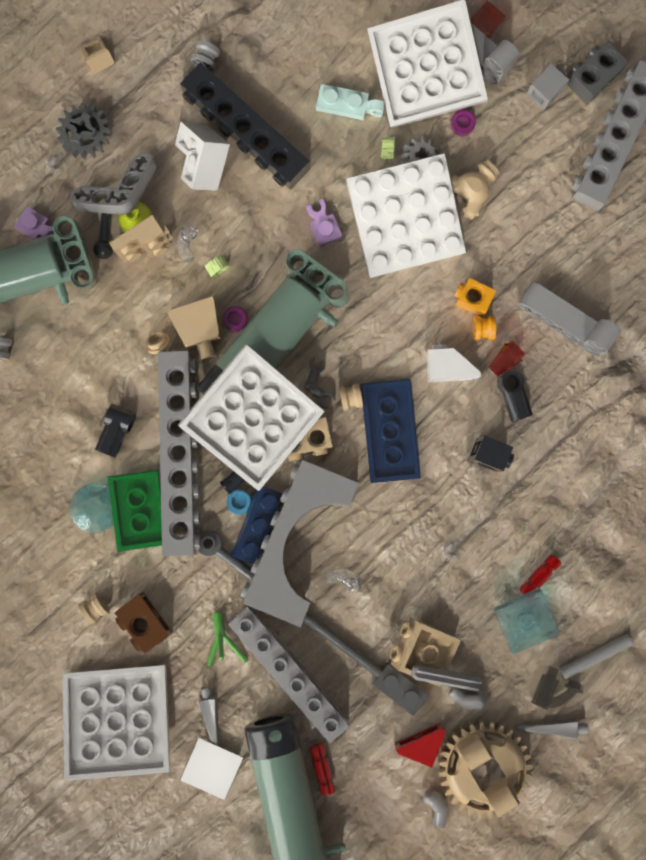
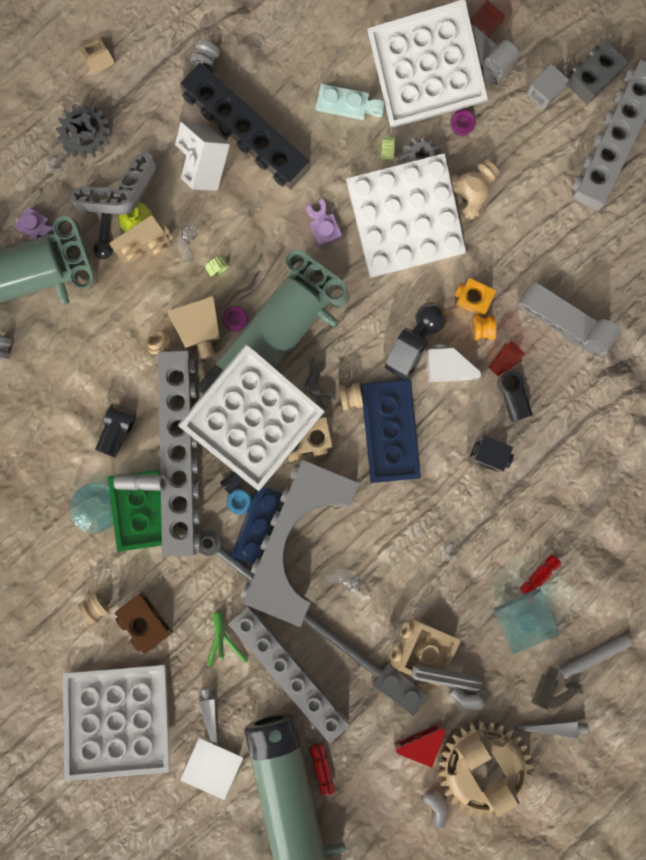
(142, 482): none -> light grey piece
(412, 343): none -> black beam

